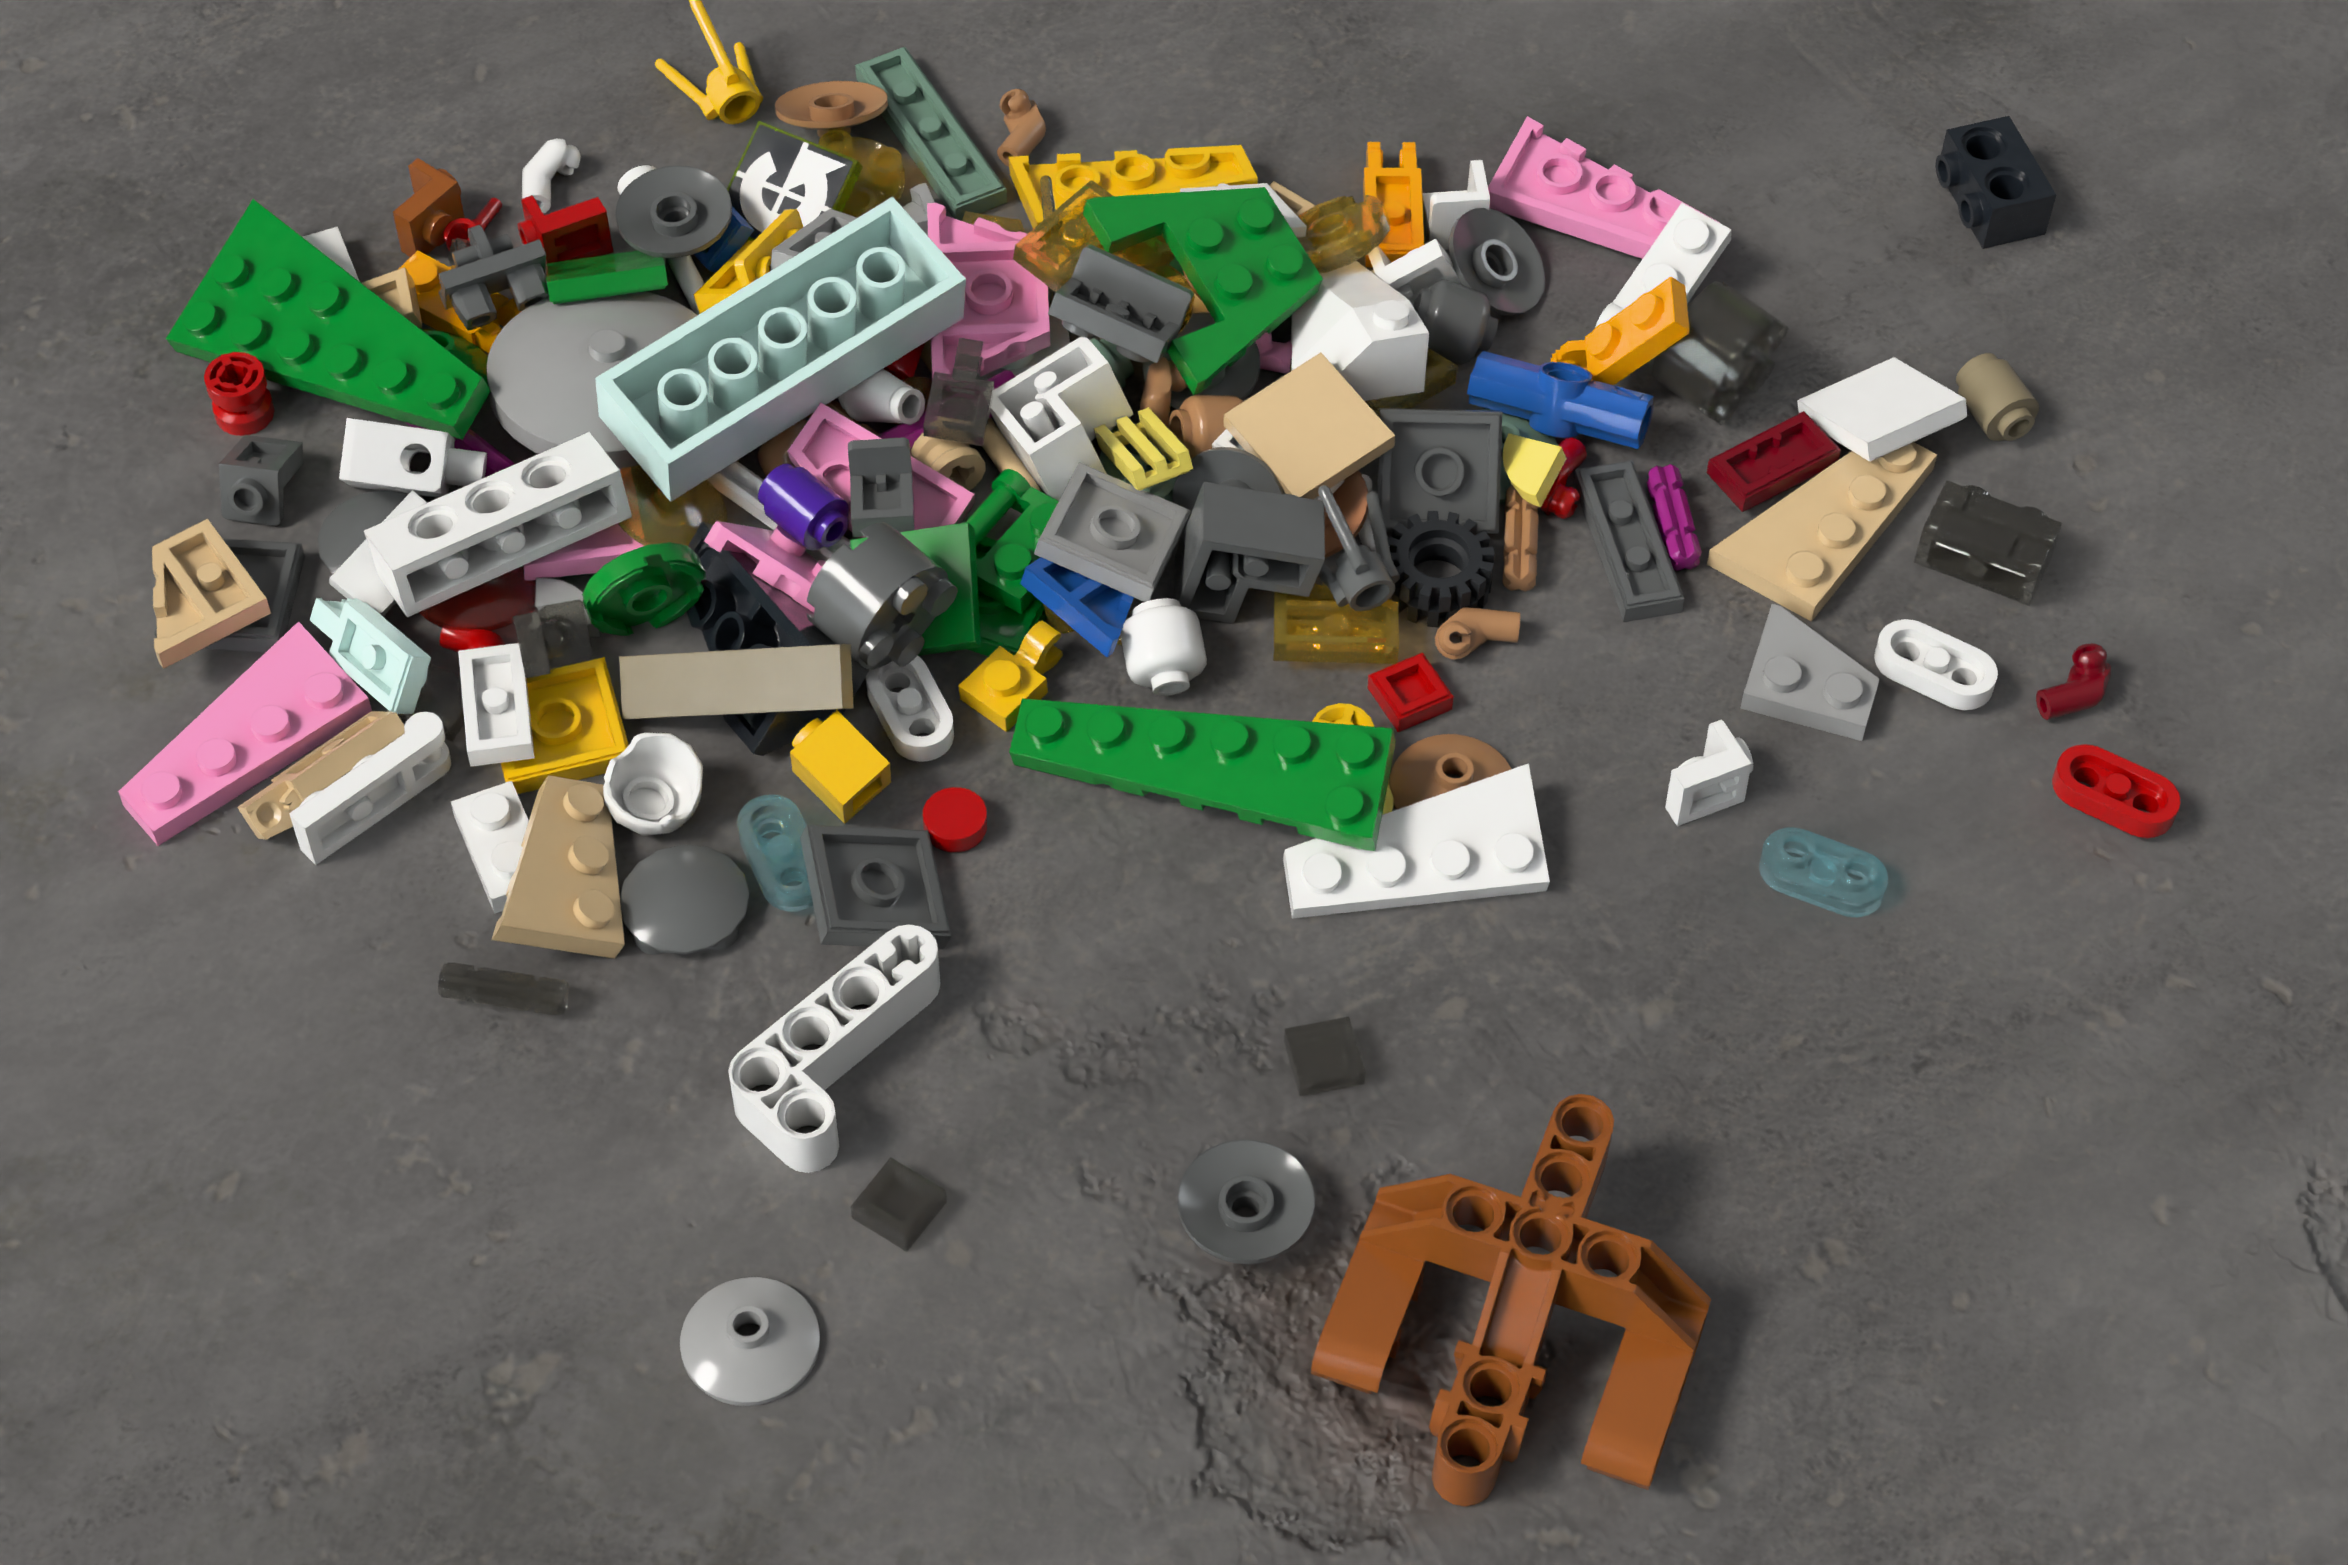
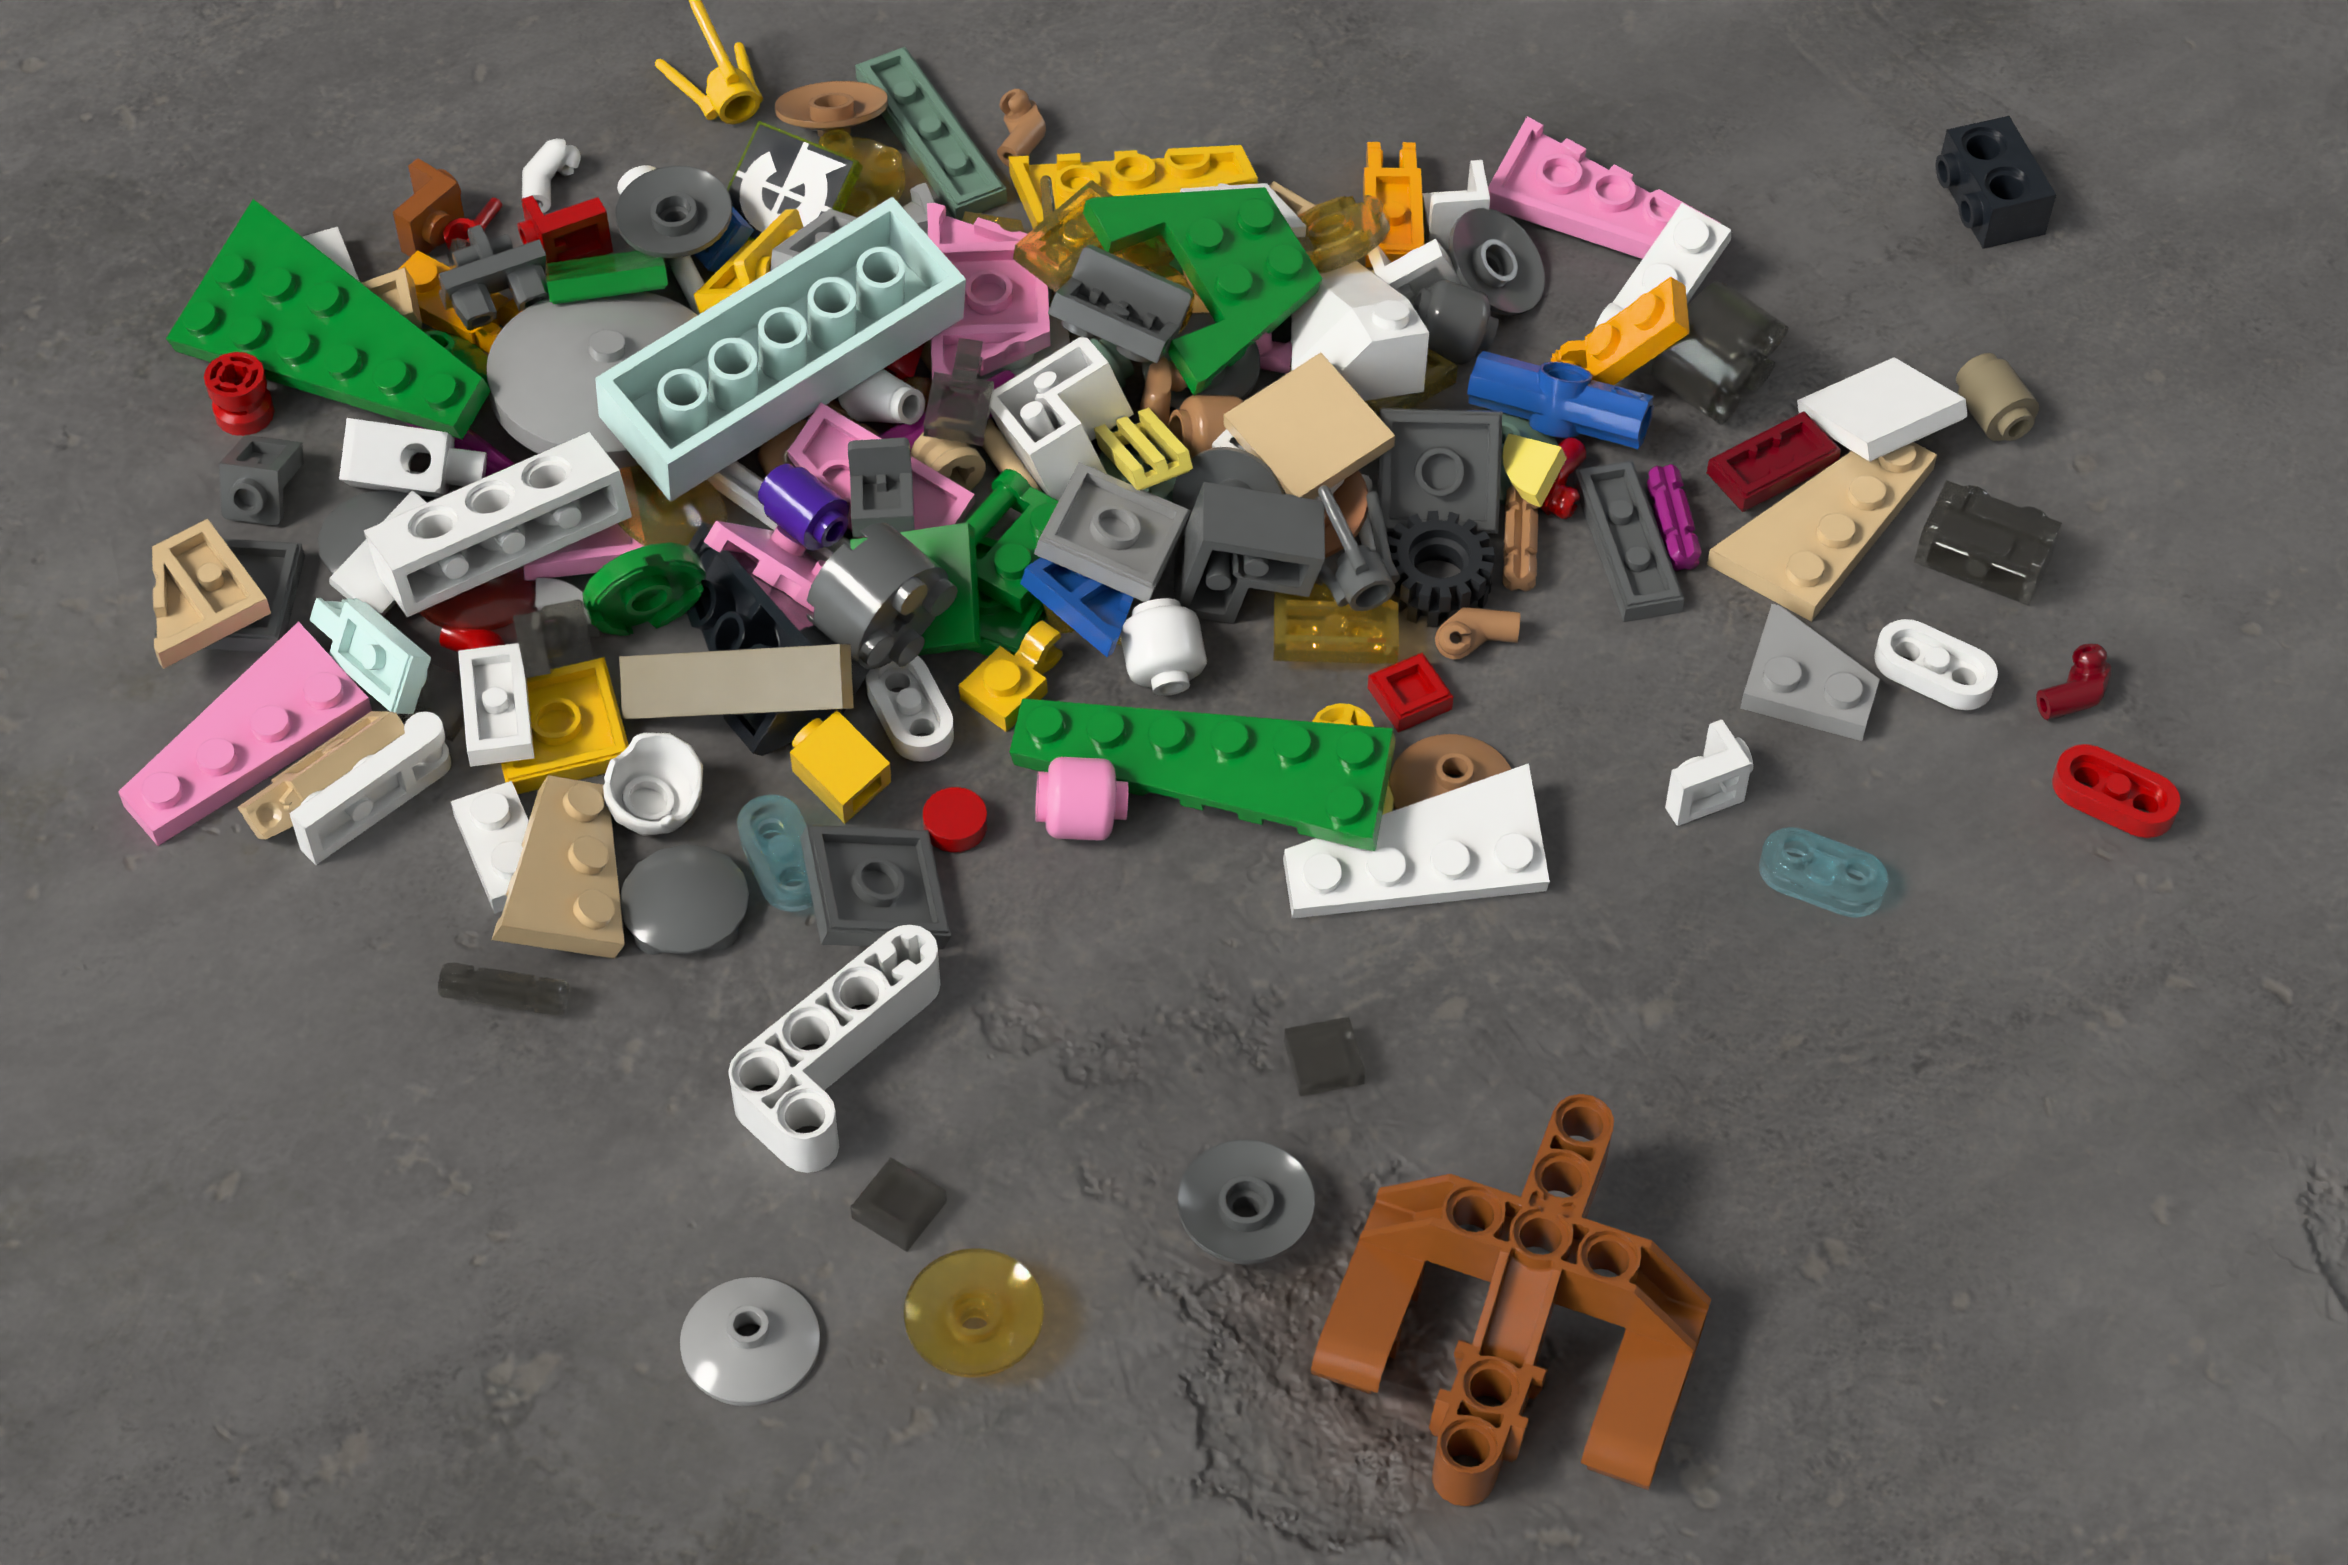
(970, 1286): none -> clear yellow dish
(1080, 798): none -> bright pink head

